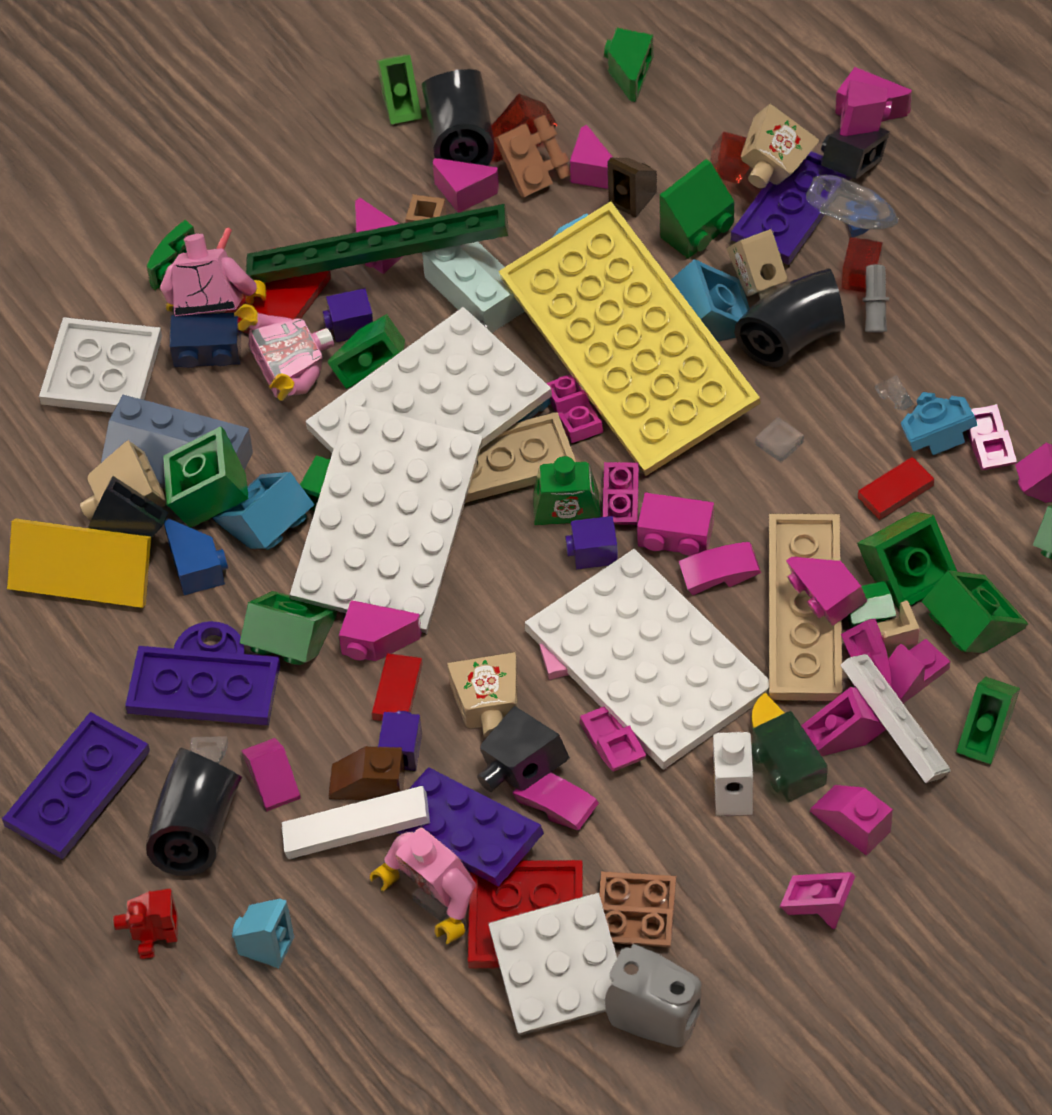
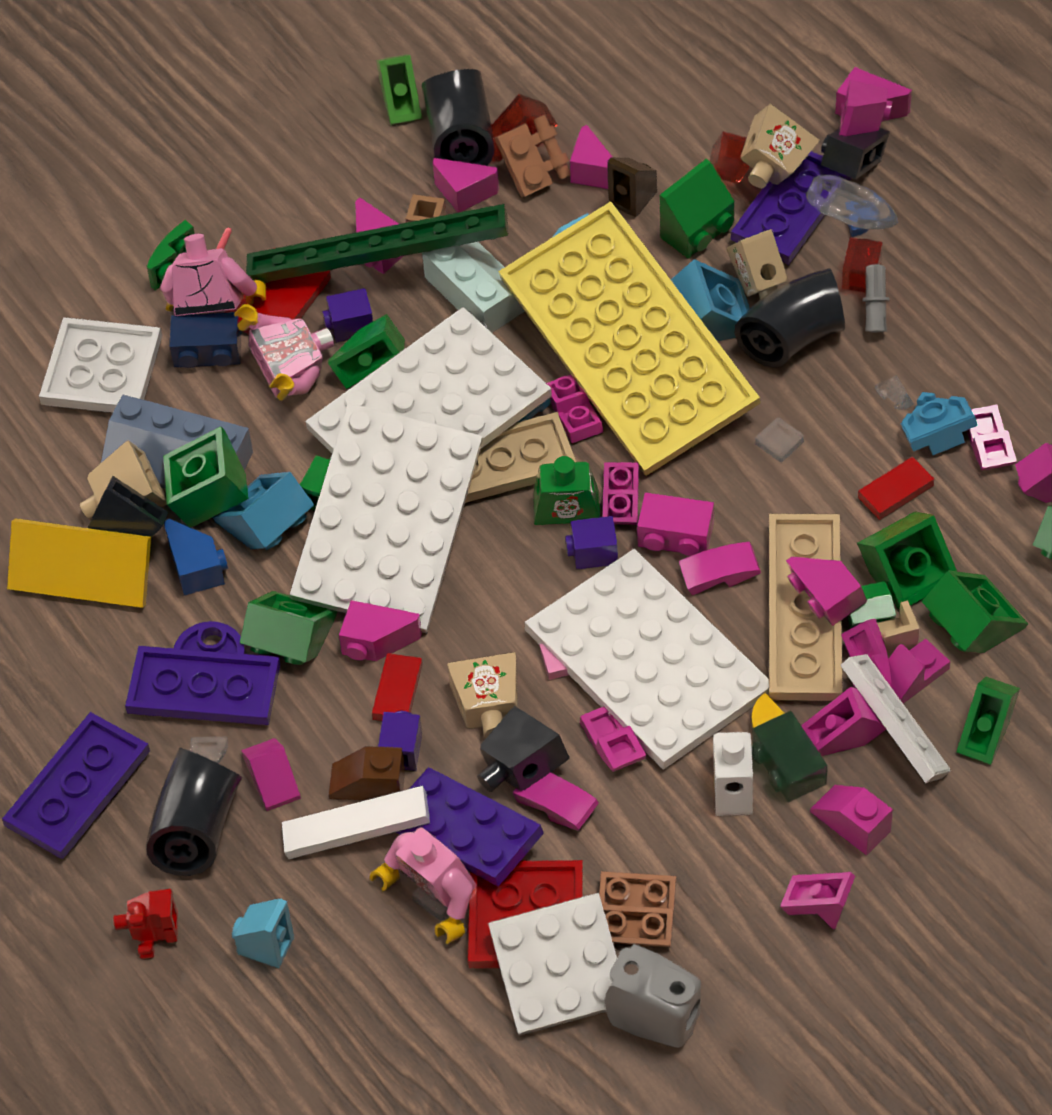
(629, 60): green slope -> none

